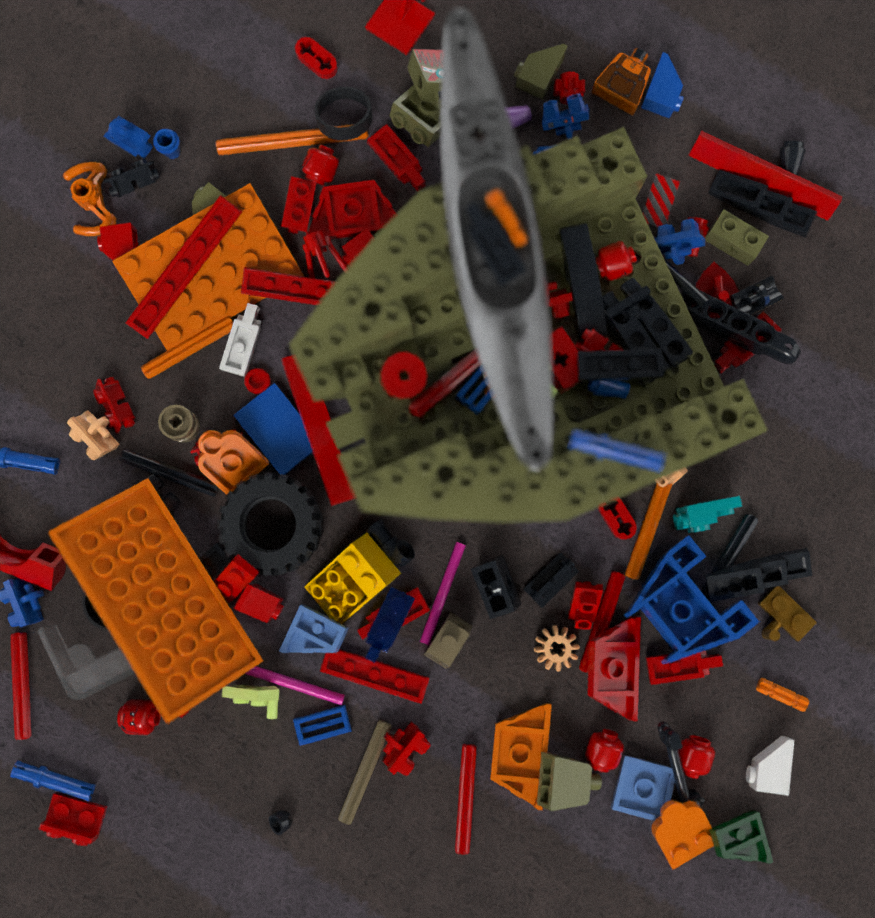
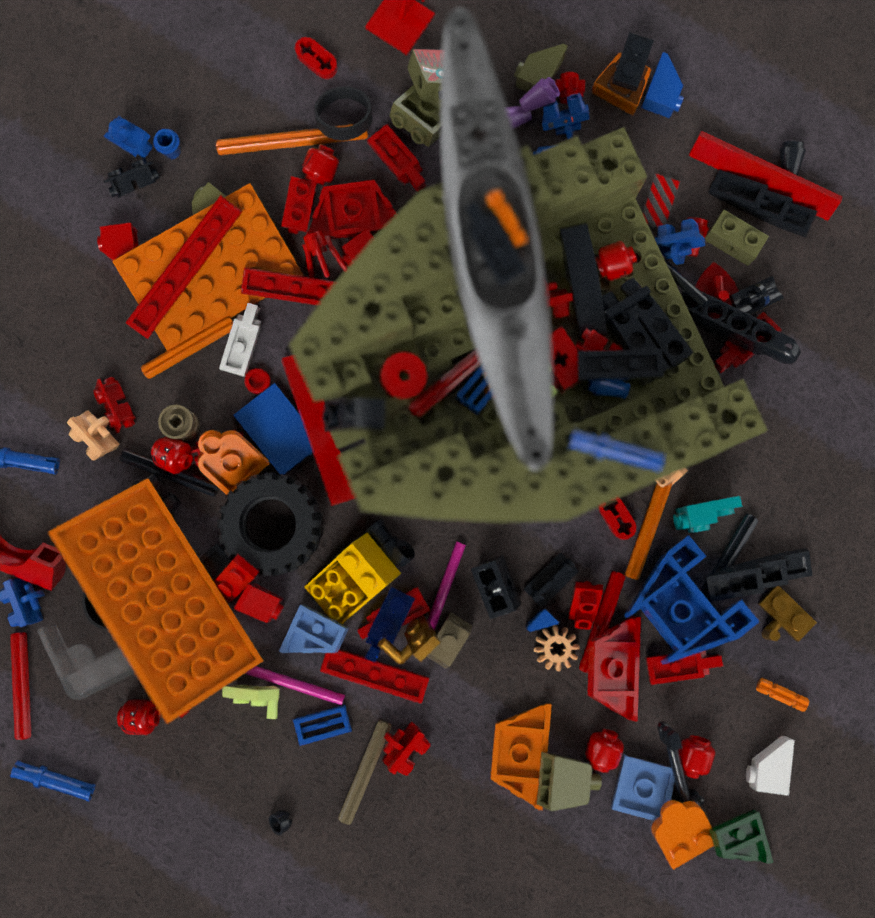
(73, 819): red bracket -> none
(89, 196): orange piece -> none
(171, 454): none -> red head
(354, 415): none -> black slope
(420, 640): none -> pearl gold plate
(465, 799): red axle -> none
(540, 95): none -> medium lavender cone
(541, 620): none -> blue slope
(632, 61): none -> black plate

